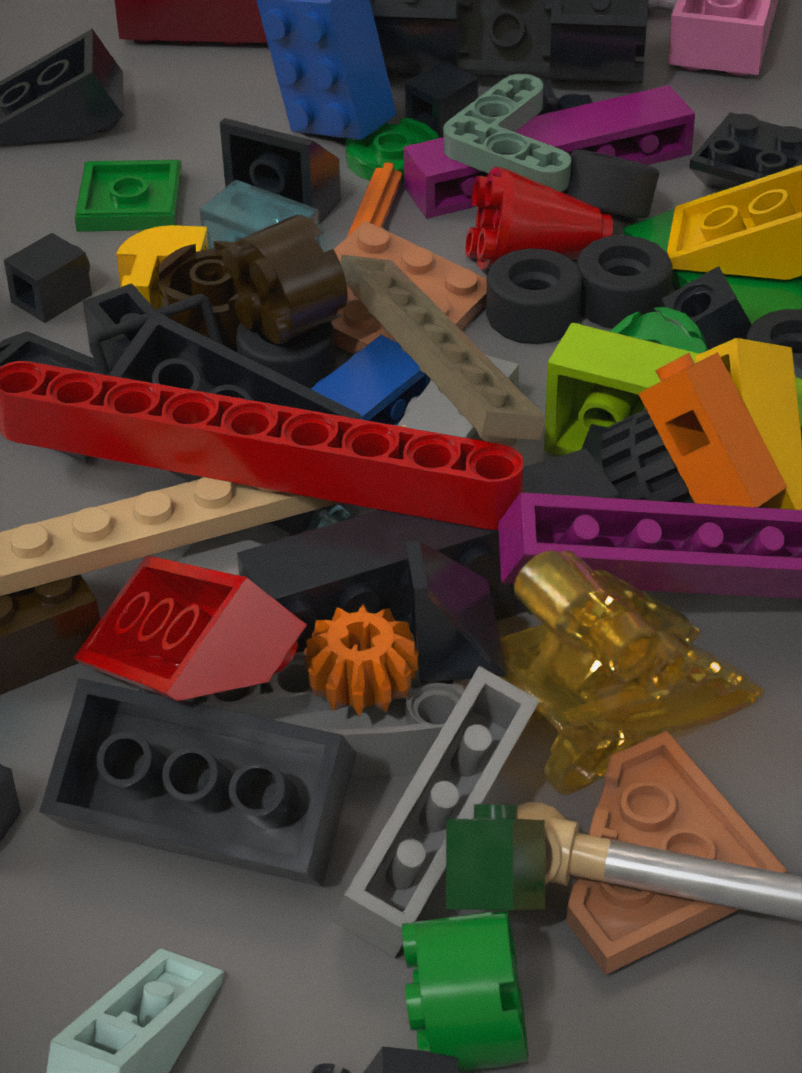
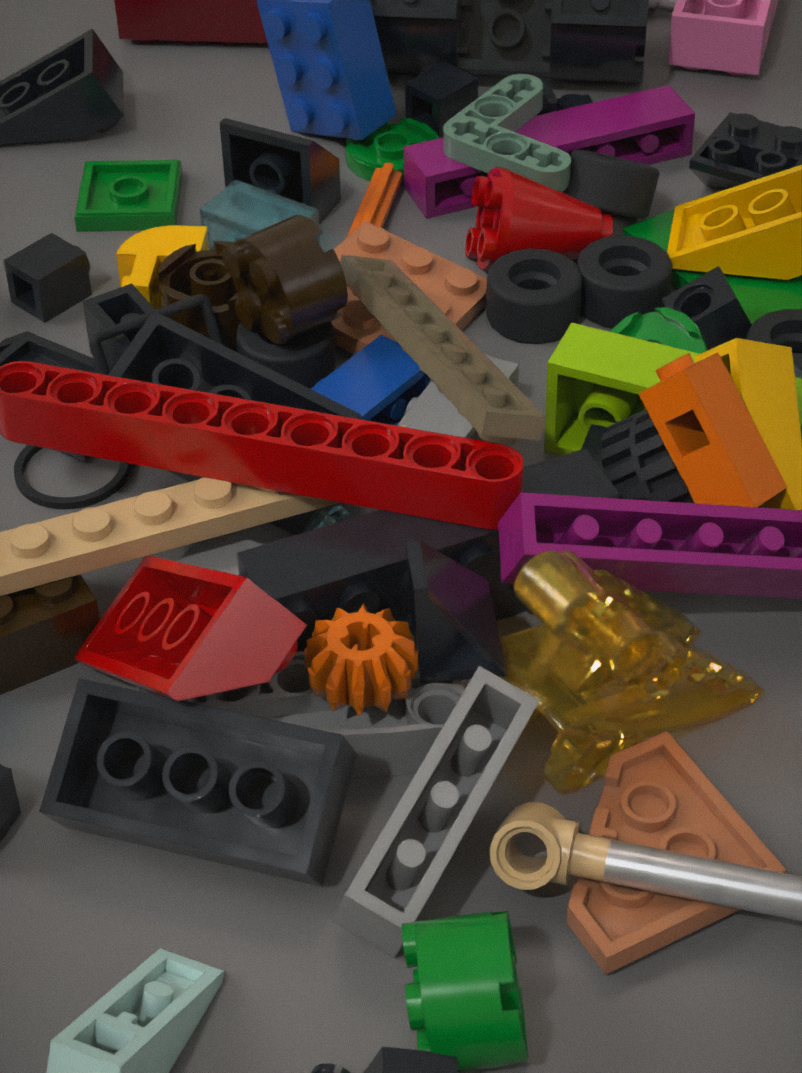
(64, 502): none -> black piece
(495, 860): dark green brick -> none

